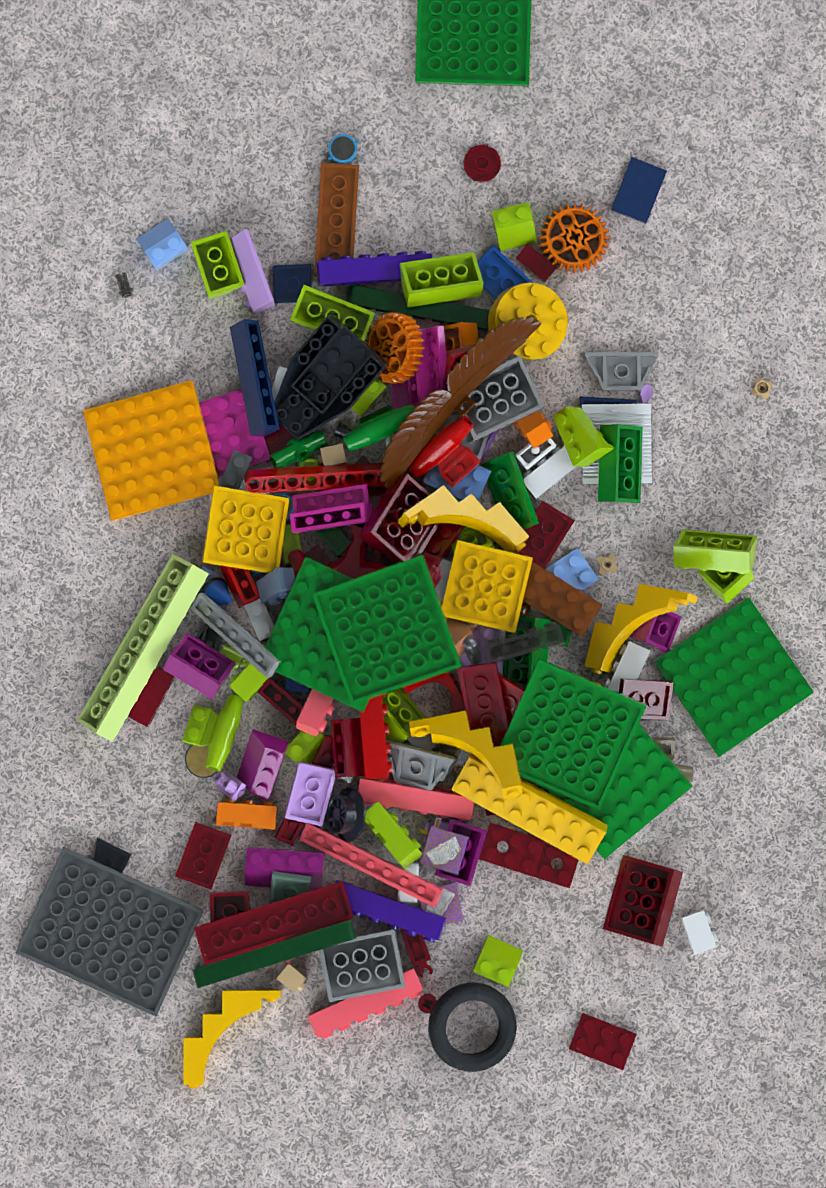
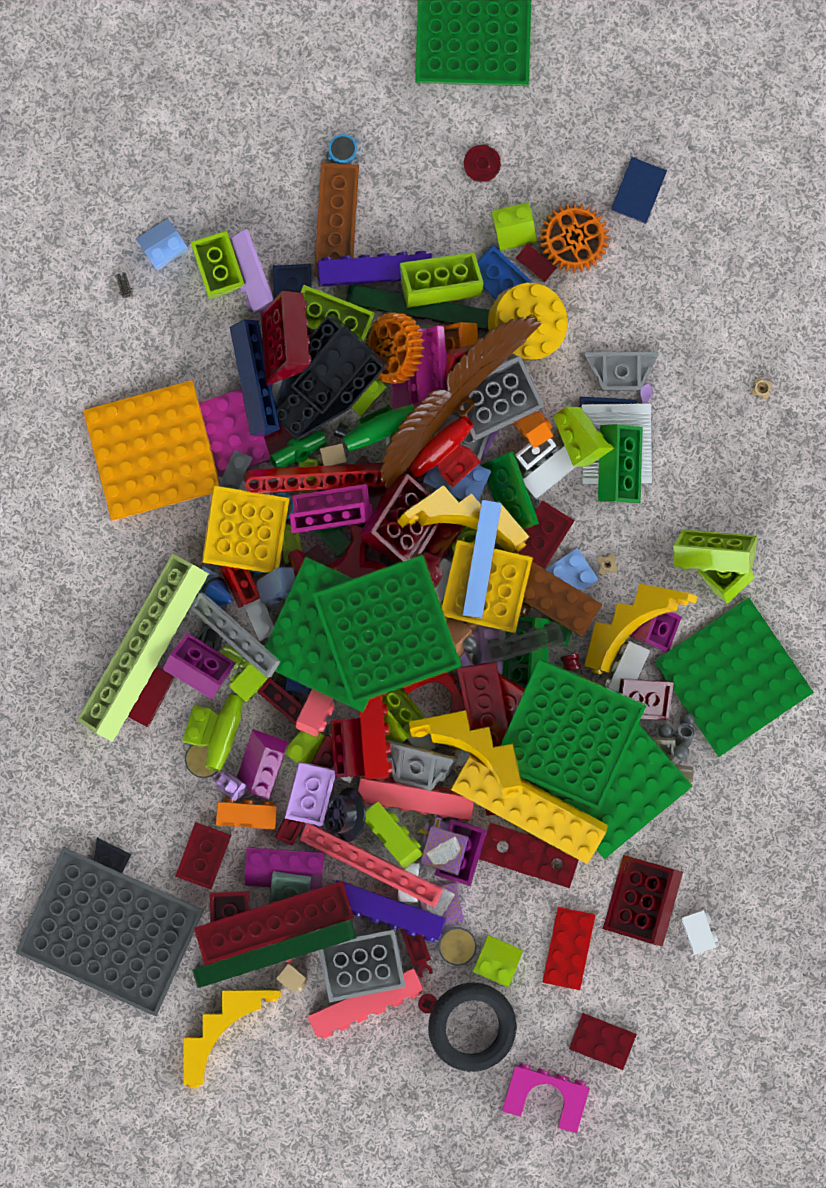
(285, 337): none -> dark red slope
(457, 946): none -> pearl gold tile
(482, 558): none -> light blue tile
(525, 1079): none -> dark pink arch
(568, 948): none -> red plate
(571, 662): none -> dark red wheel
(685, 729): none -> dark grey piece

